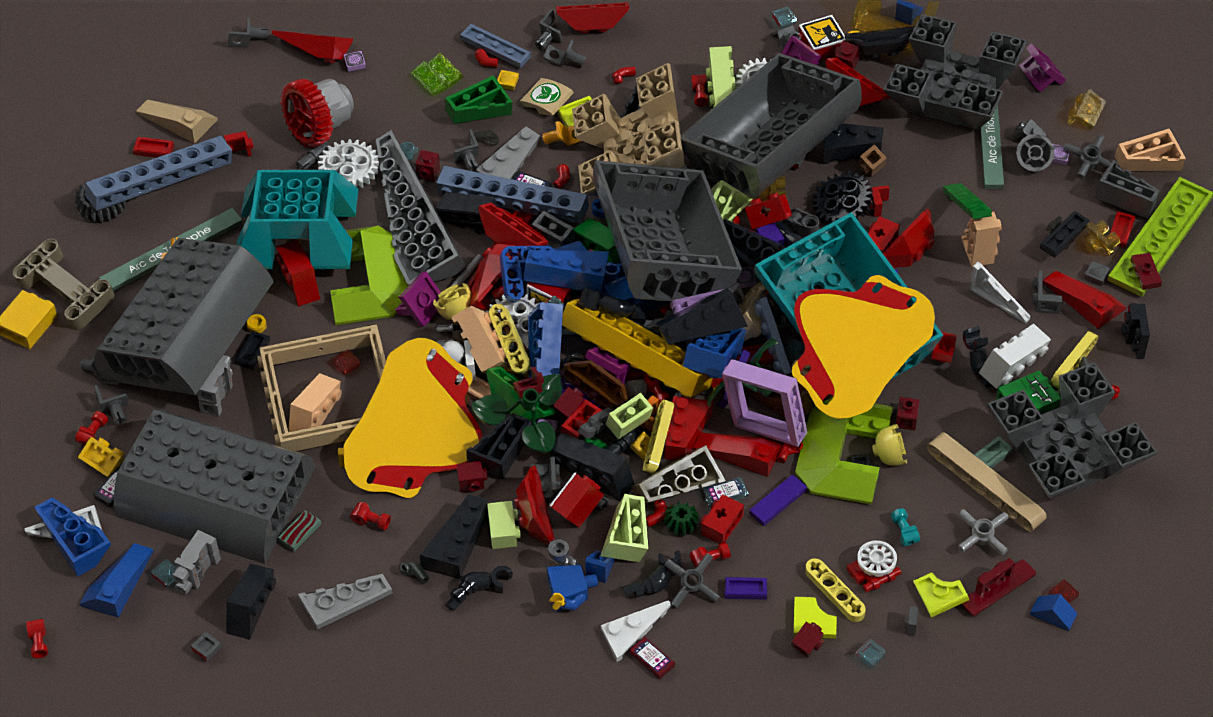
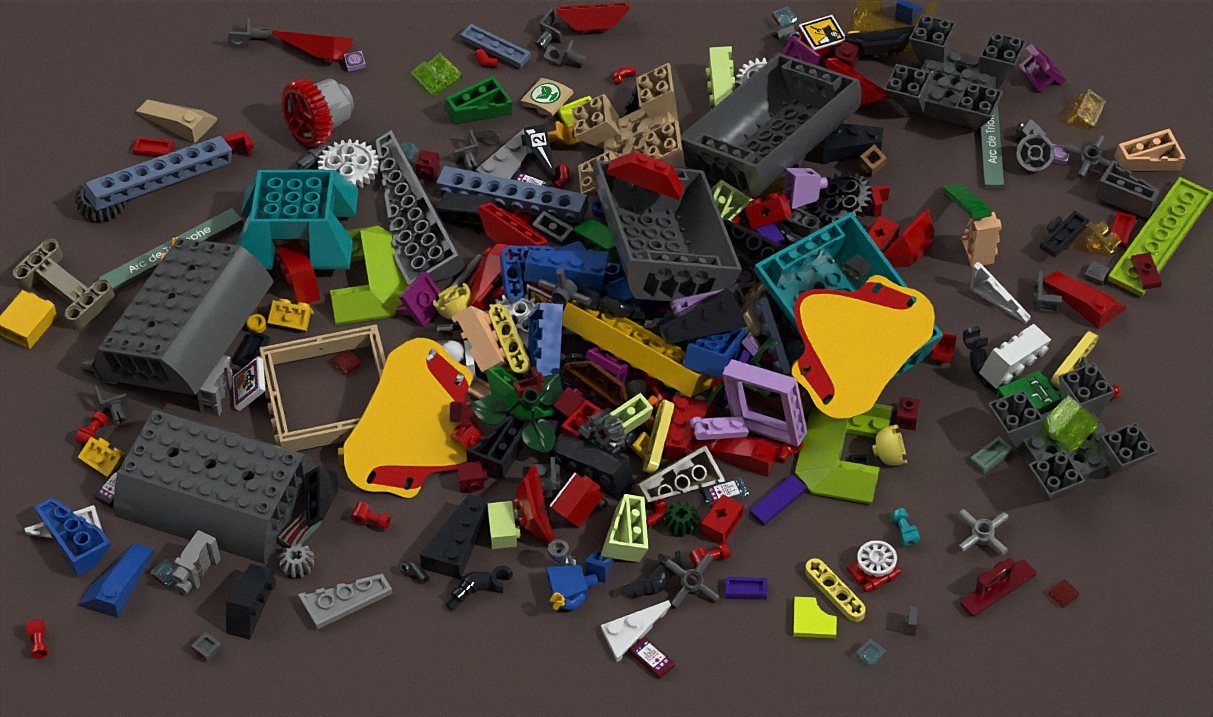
(248, 383): none -> tile
(290, 315): none -> yellow bracket
(296, 560): none -> light grey gear
(314, 403): light nougat wedge -> none
(320, 493): none -> black slope
(461, 412): none -> dark red bracket
(466, 436): none -> red bracket
(508, 79): yellow tile -> none
(538, 148): none -> black slope
(564, 290): none -> dark grey bar
(609, 431): none -> dark grey gear
(647, 173): none -> red wedge
(699, 84): red leg -> none
(719, 427): none -> lavender plate
(751, 343): none -> lavender tile
(802, 186): none -> lavender torso
(808, 639): dark red brick -> none
(856, 268): none -> clear smoke bracket
(938, 594): neon yellow tile -> none
(986, 482): tan beam -> none
(1054, 610): blue slope -> none
(1070, 423): none -> clear neon green slope
(1136, 329): black plate -> none

